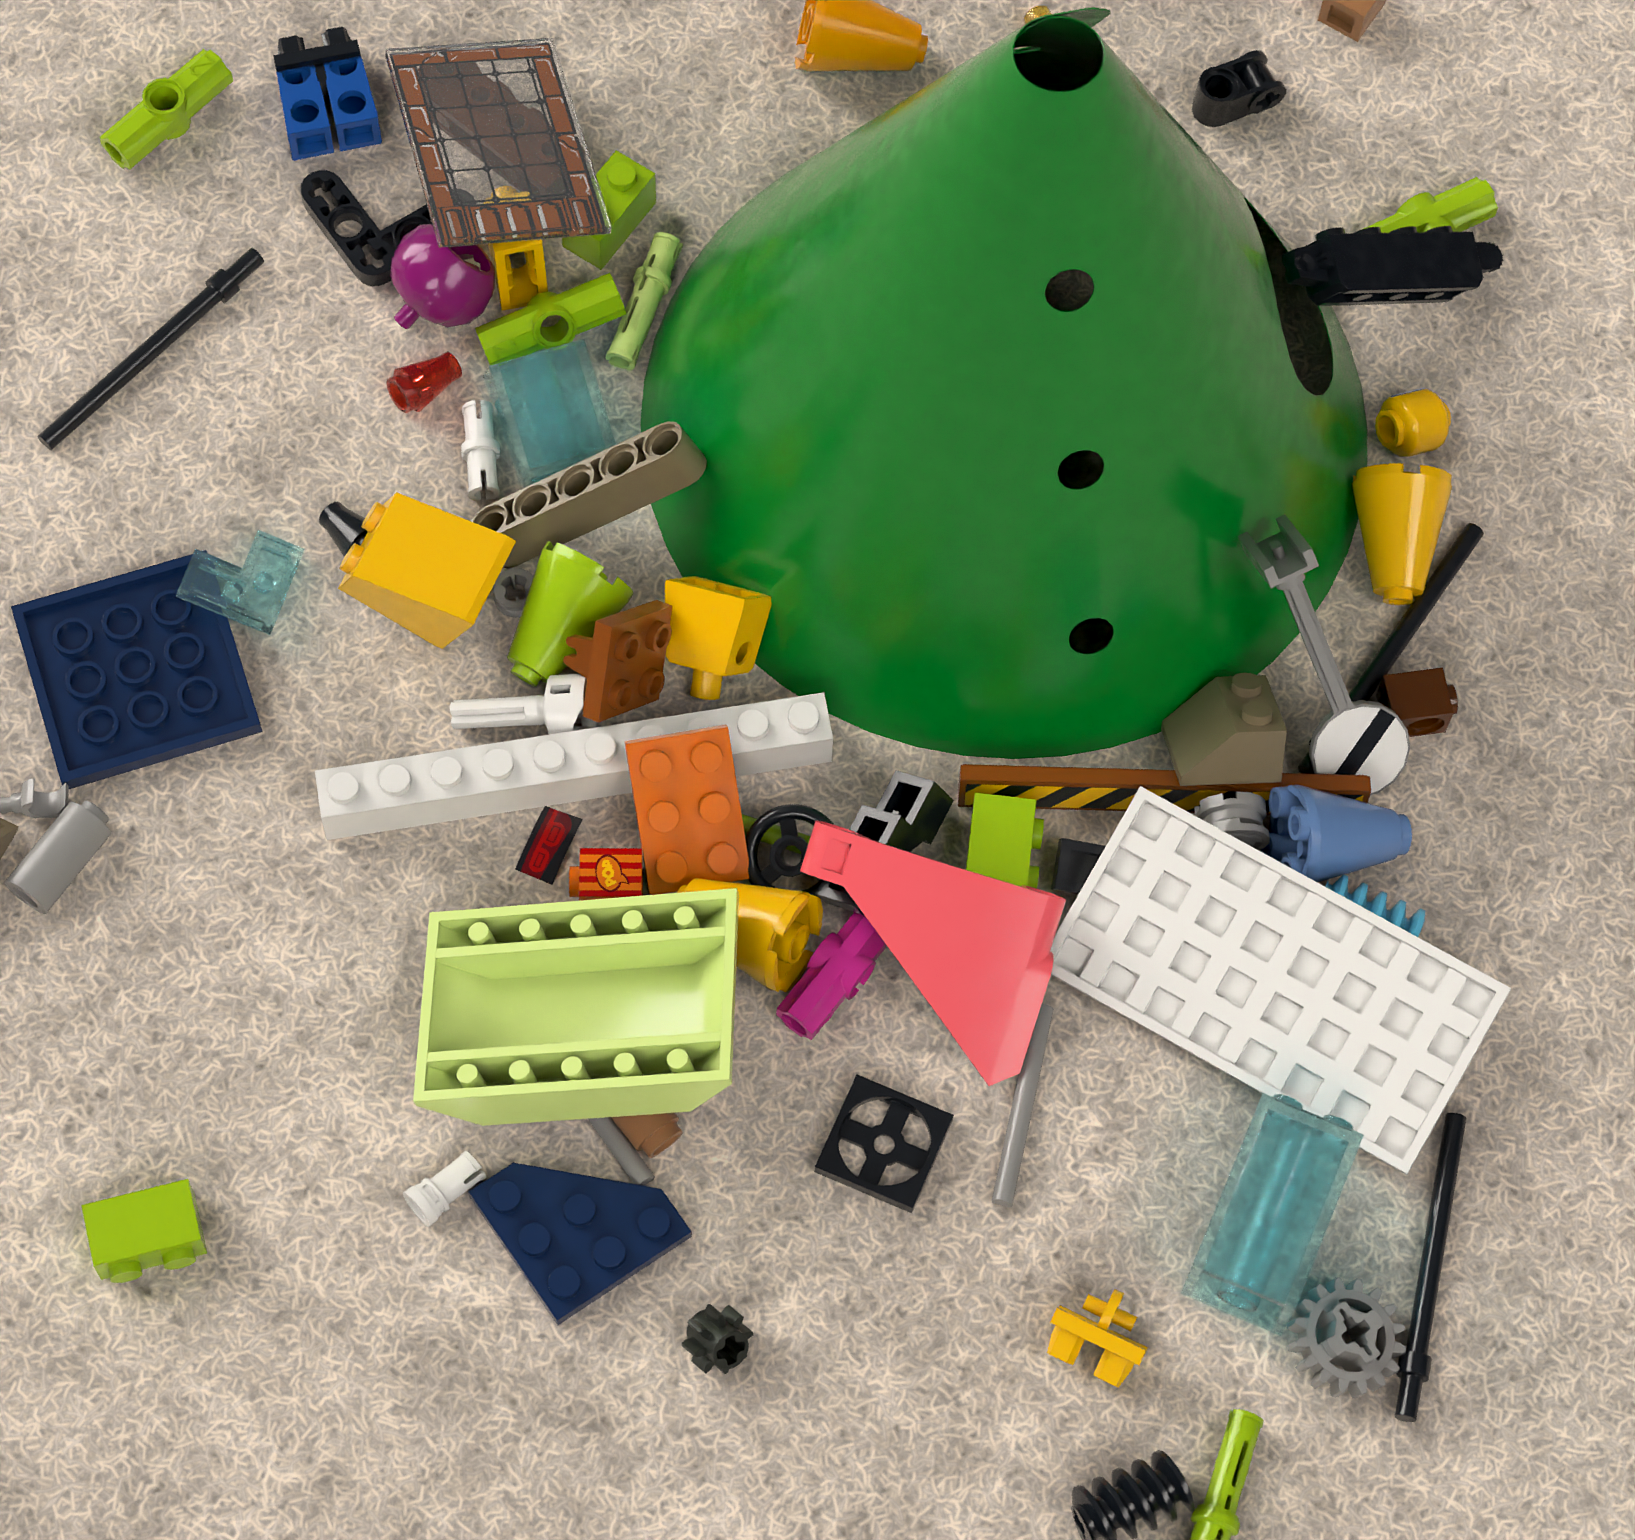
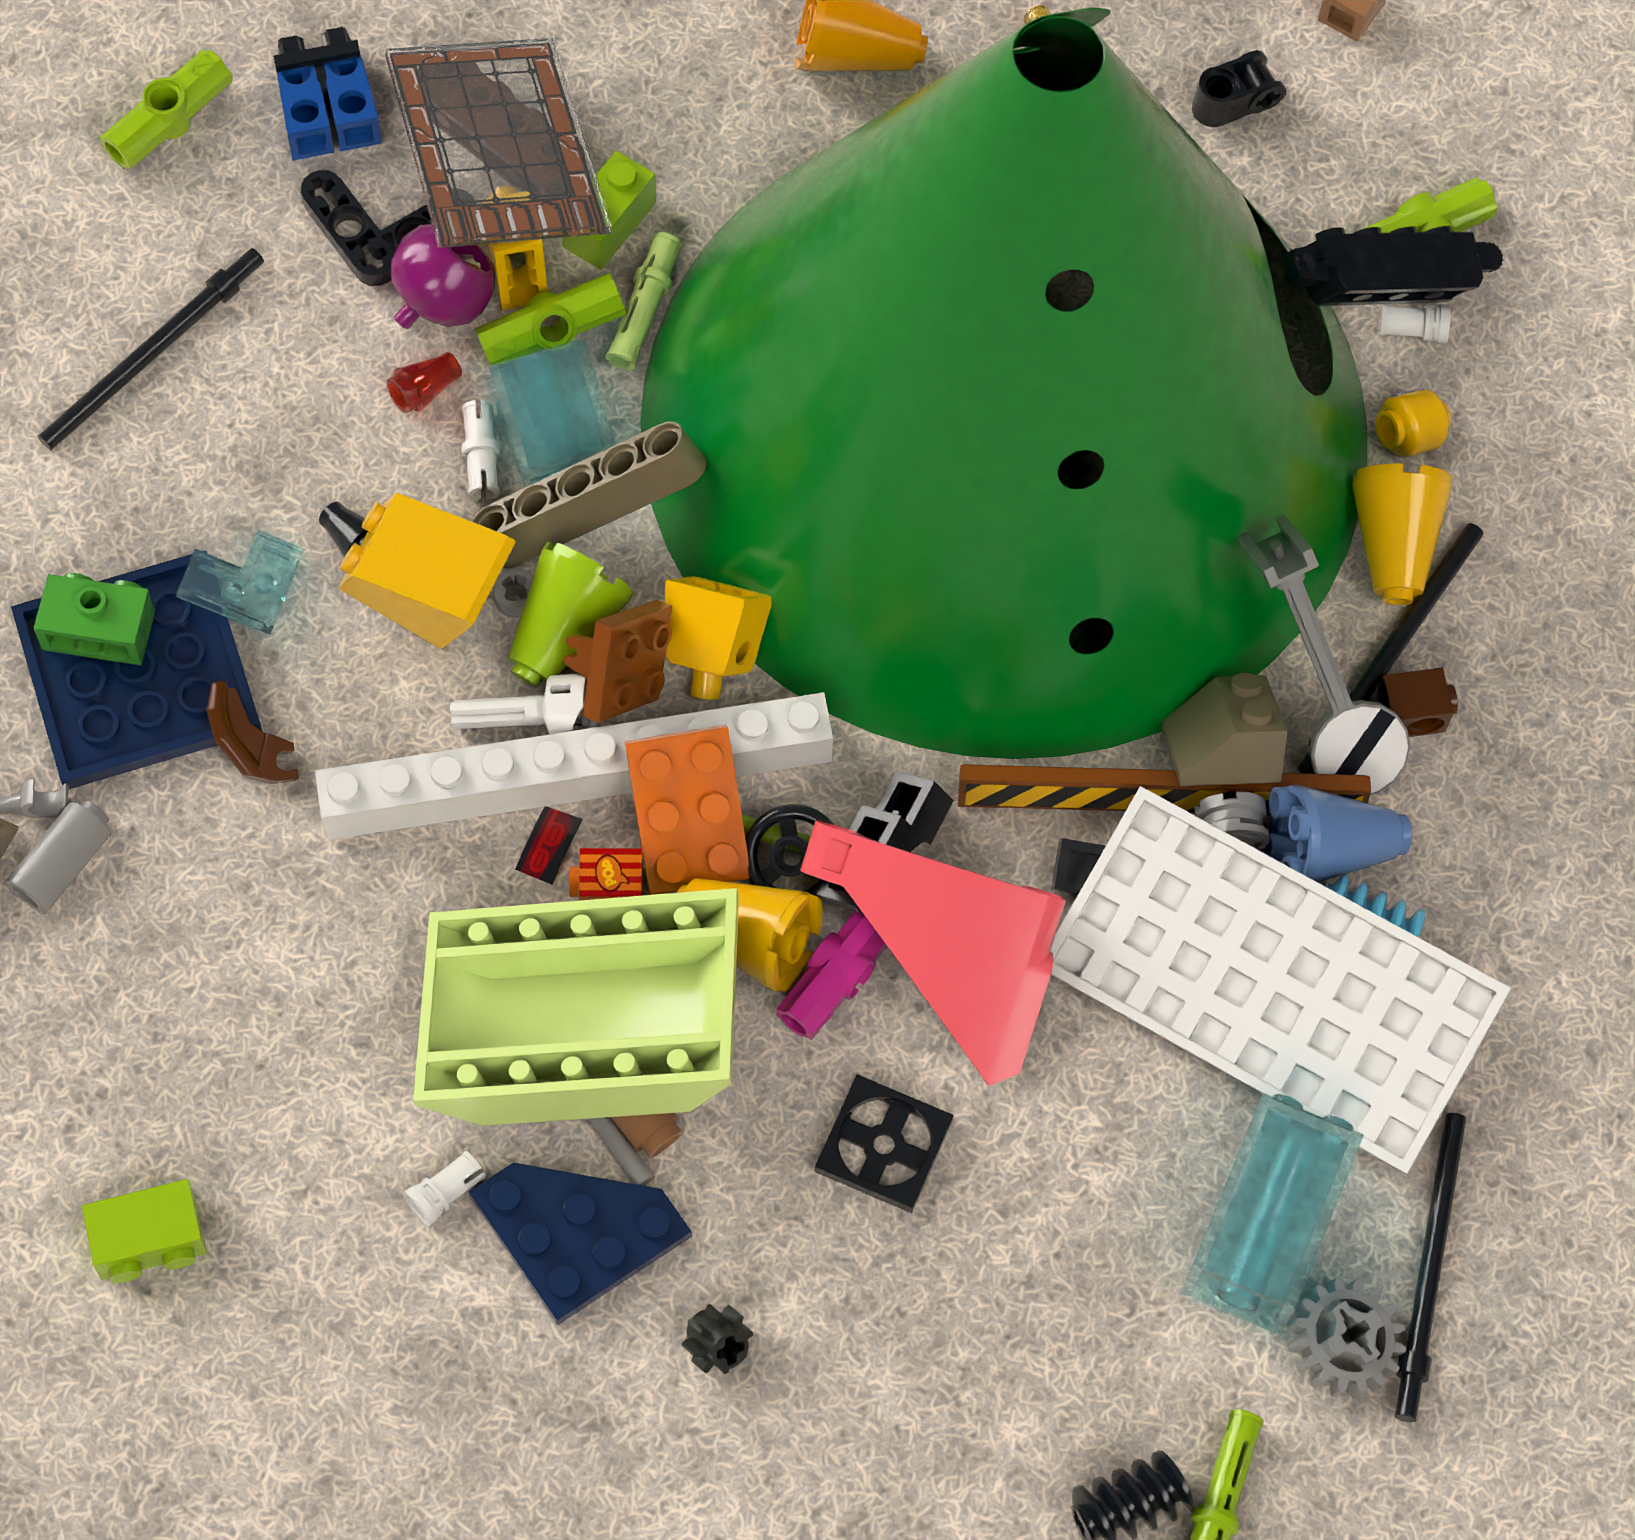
(94, 618): none -> bright green brick
(244, 744): none -> reddish brown piece
(1002, 838): lime brick -> none
(1021, 1111): light grey bar -> none
(1119, 1351): yellow hips -> none
(1429, 322): none -> white pin

